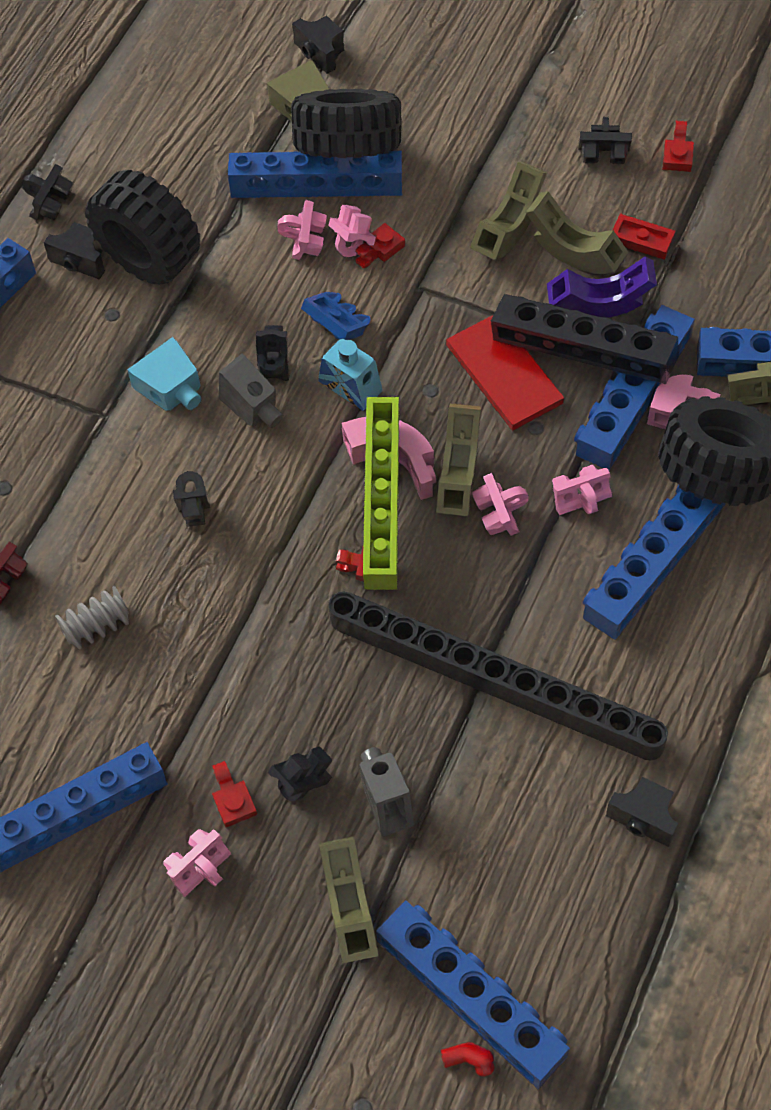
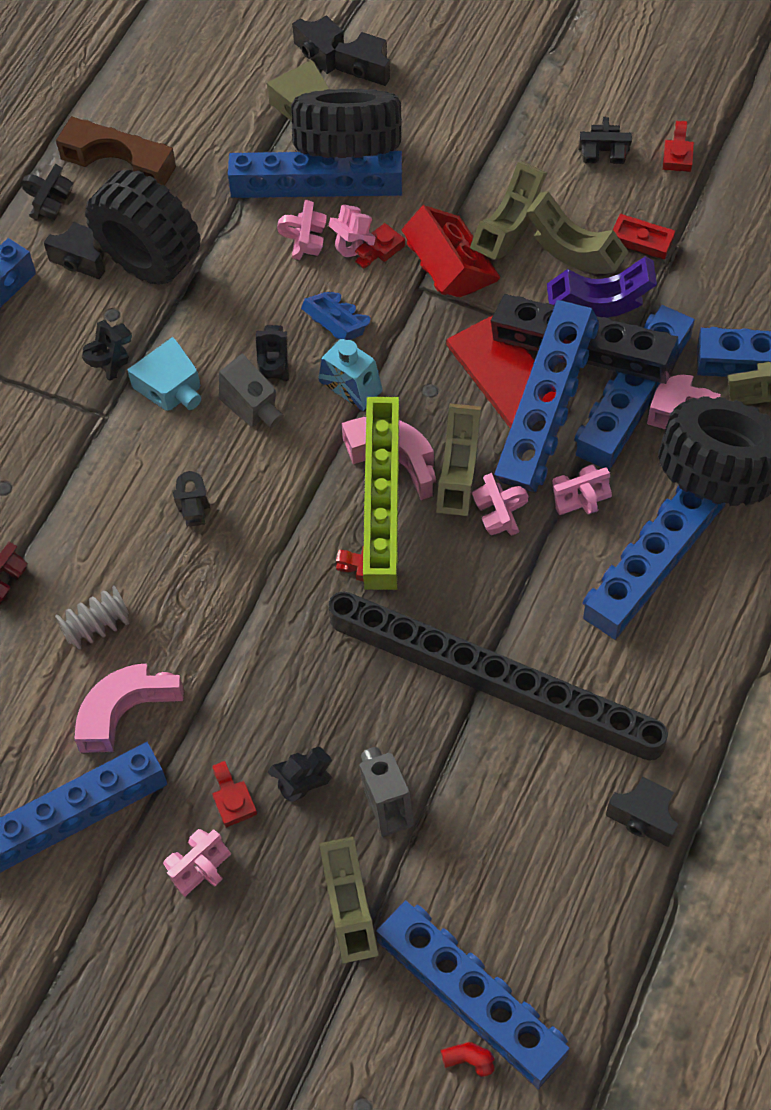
(86, 142): none -> reddish brown arch
(109, 358): none -> black hips
(113, 697): none -> bright pink arch
(364, 58): none -> black brick
(445, 252): none -> red slope
(564, 320): none -> blue brick

